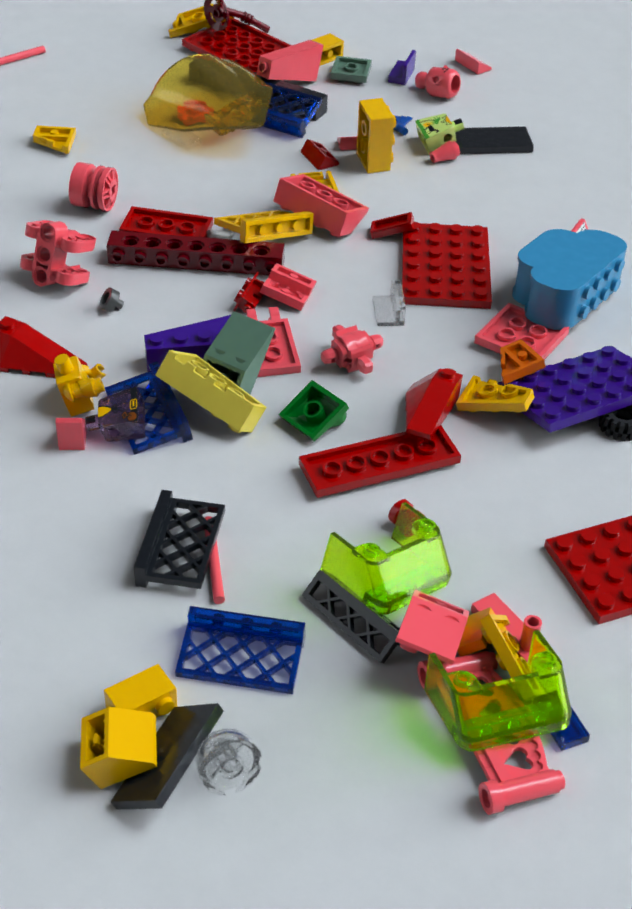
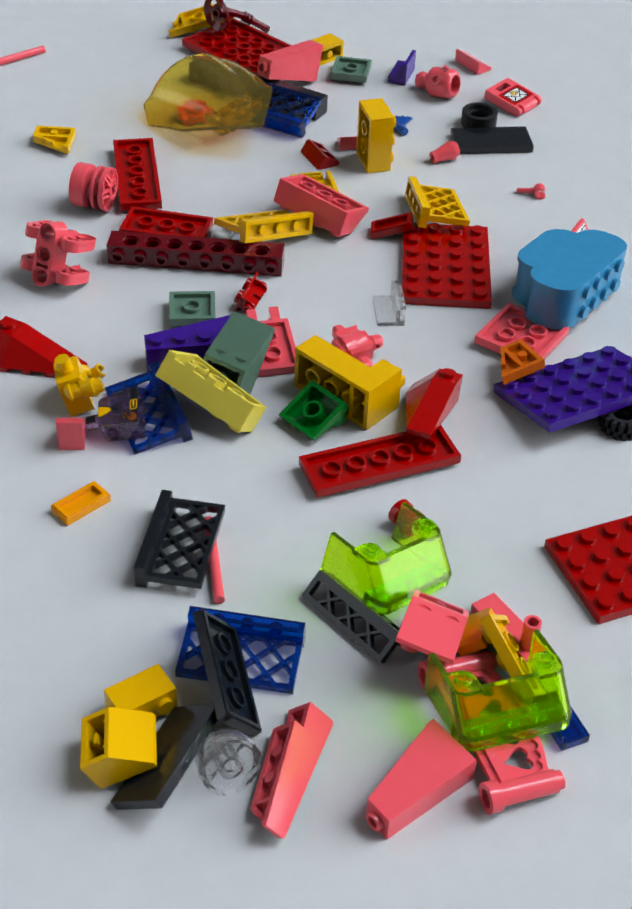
(80, 503): none -> light orange tile
(111, 300): dark grey tile -> none
(137, 174): none -> red plate
(191, 307): none -> sand green plate
(227, 673): none -> black tile
(288, 287): coral slope -> none
(289, 766): none -> coral wedge
(367, 390): none -> yellow hinge
(419, 780): none -> coral slope
(434, 204): none -> yellow fence
(437, 130): yellowish green torso -> none
(479, 115): none -> black tyre
(494, 397): yellow wing -> none
(512, 97): none -> coral container
(535, 190): none -> coral hand

